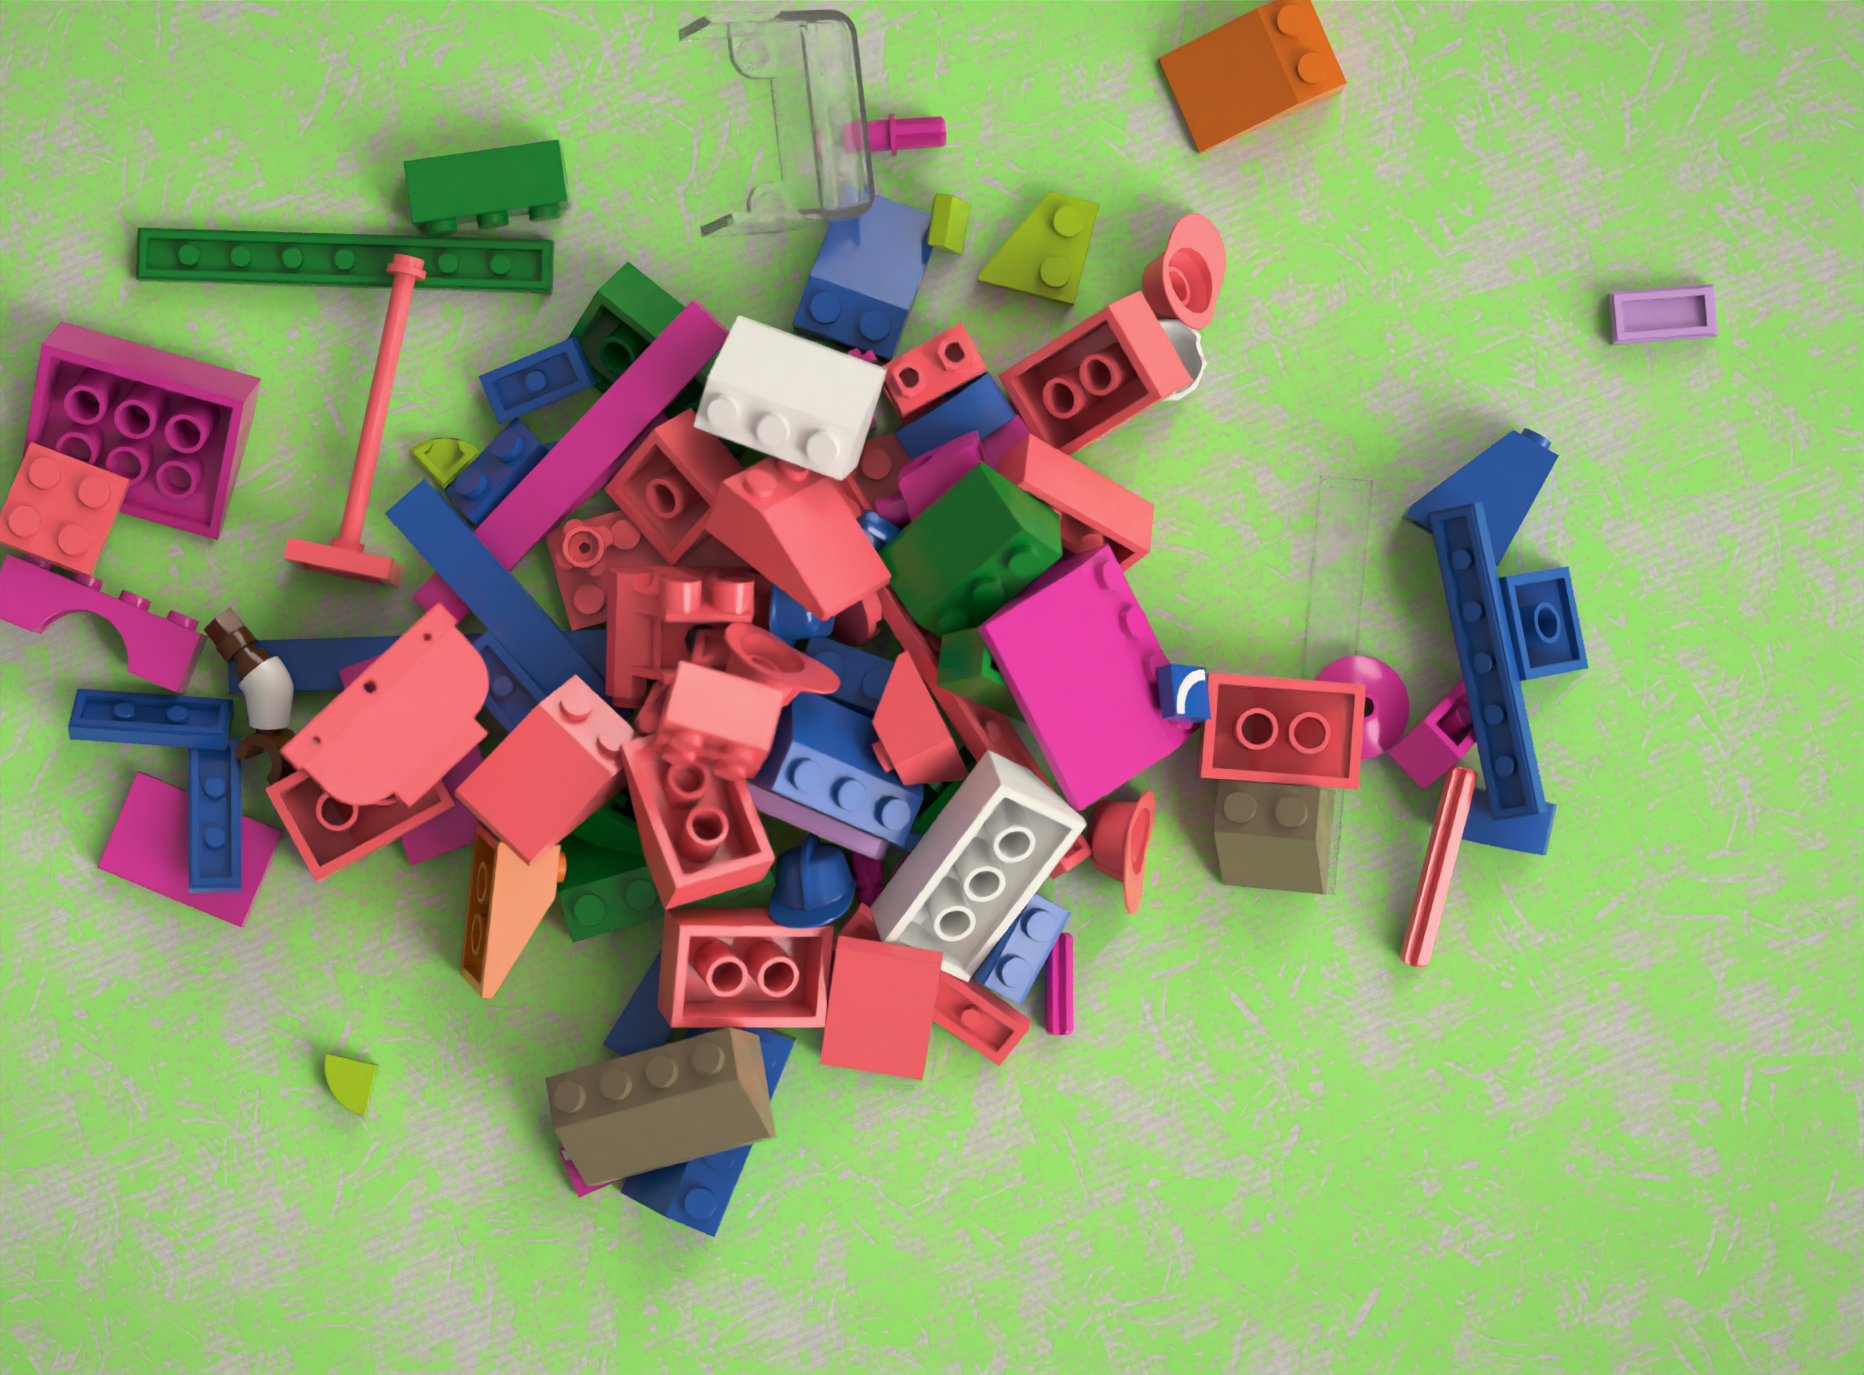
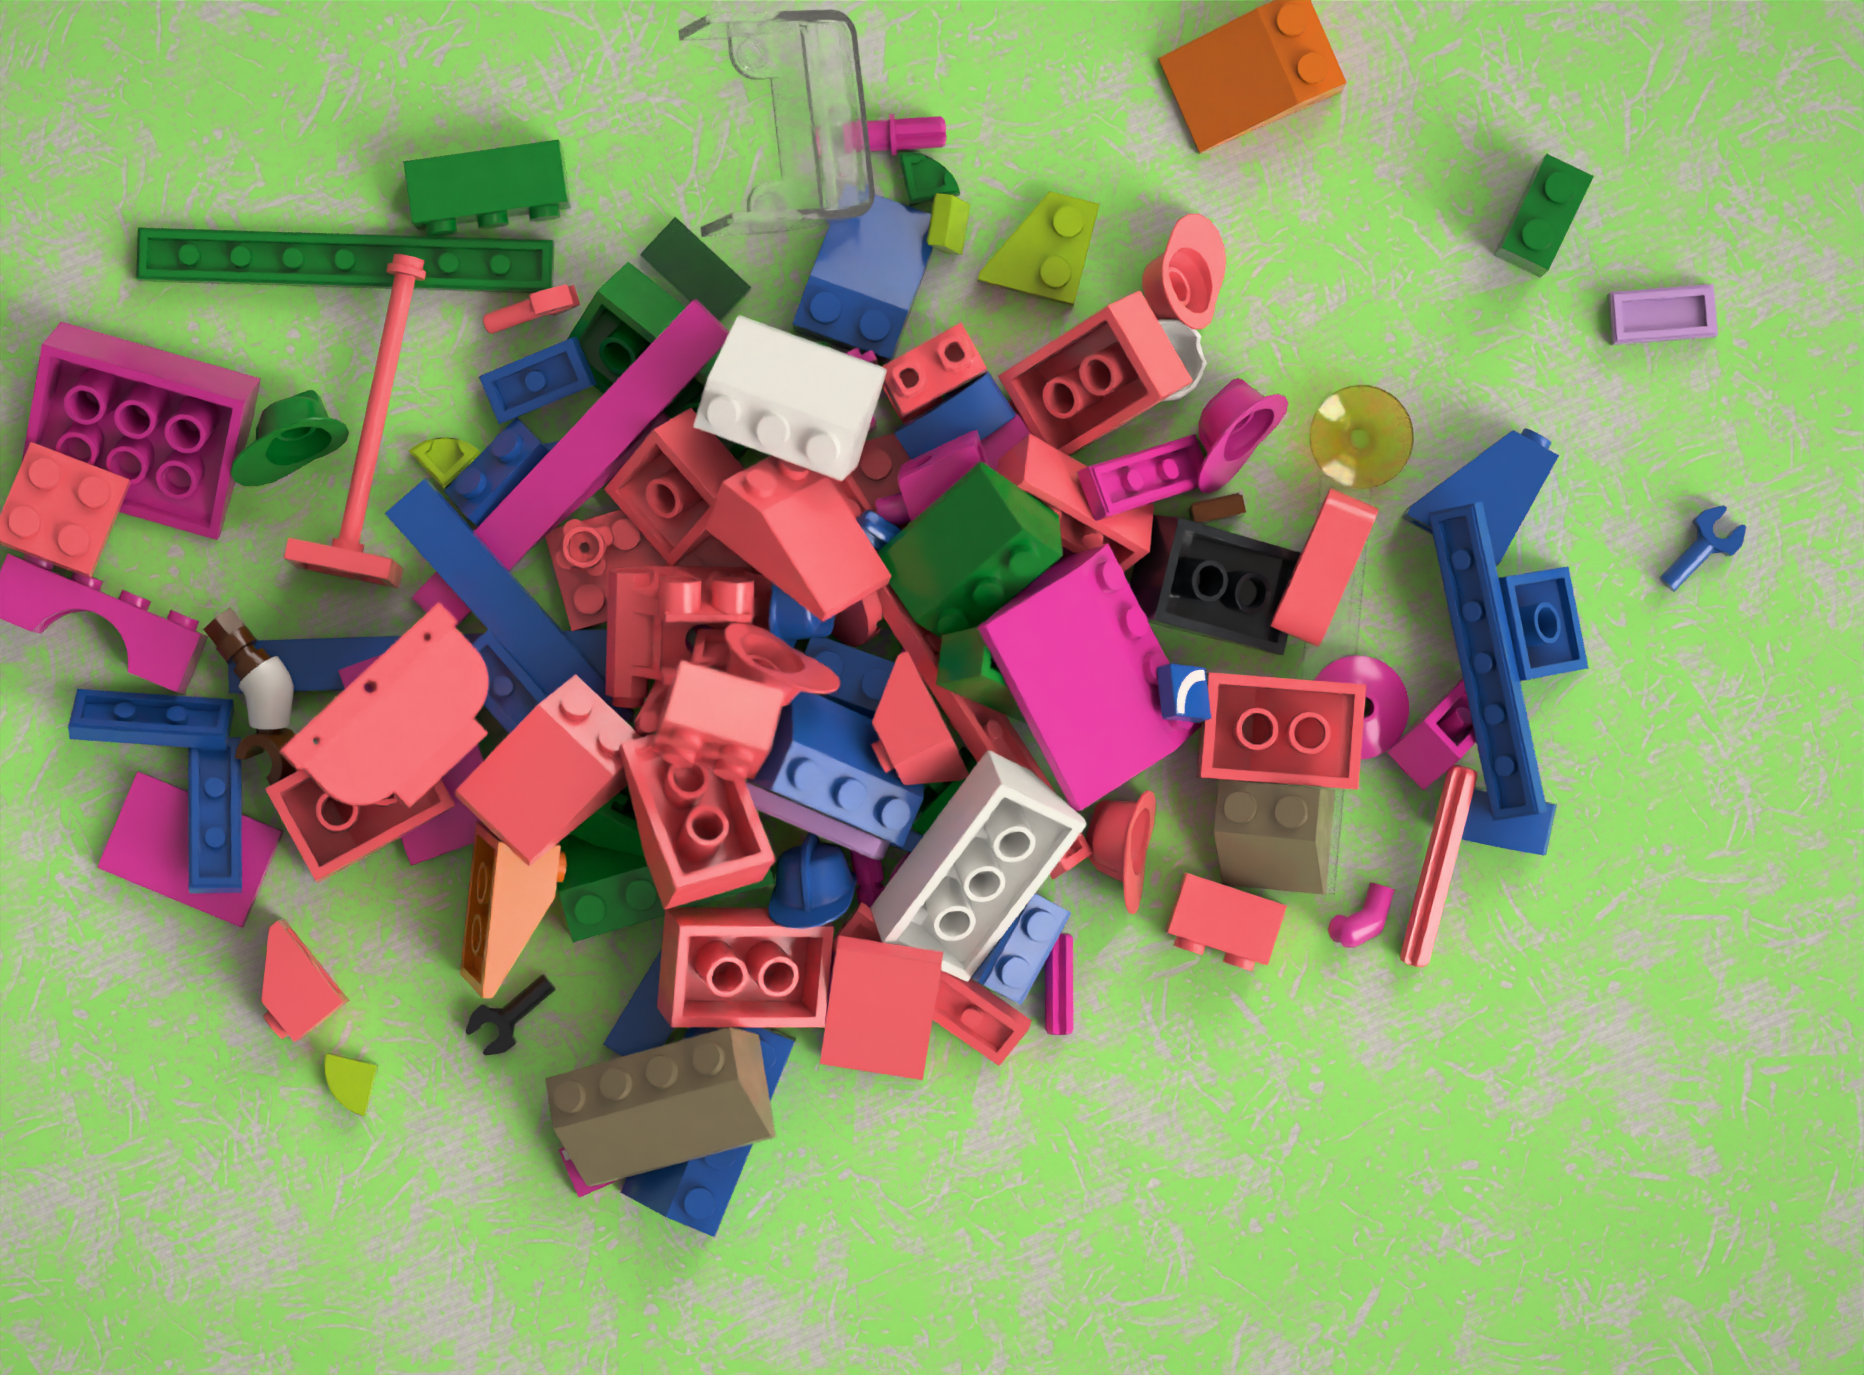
(288, 438): none -> green piece
(296, 985): none -> coral slope
(510, 1014): none -> black bar
(541, 303): none -> coral bar
(695, 270): none -> clear green tile
(925, 178): none -> green tile
(1142, 477): none -> dark pink tile
(1213, 583): none -> black slope
(1217, 509): none -> reddish brown tile
(1224, 920): none -> coral brick
(1233, 428): none -> dark pink piece
(1324, 567): none -> coral beam
(1365, 923): none -> dark pink arm
(1380, 417): none -> clear yellow dish
(1543, 215): none -> green brick
(1705, 545): none -> blue bar

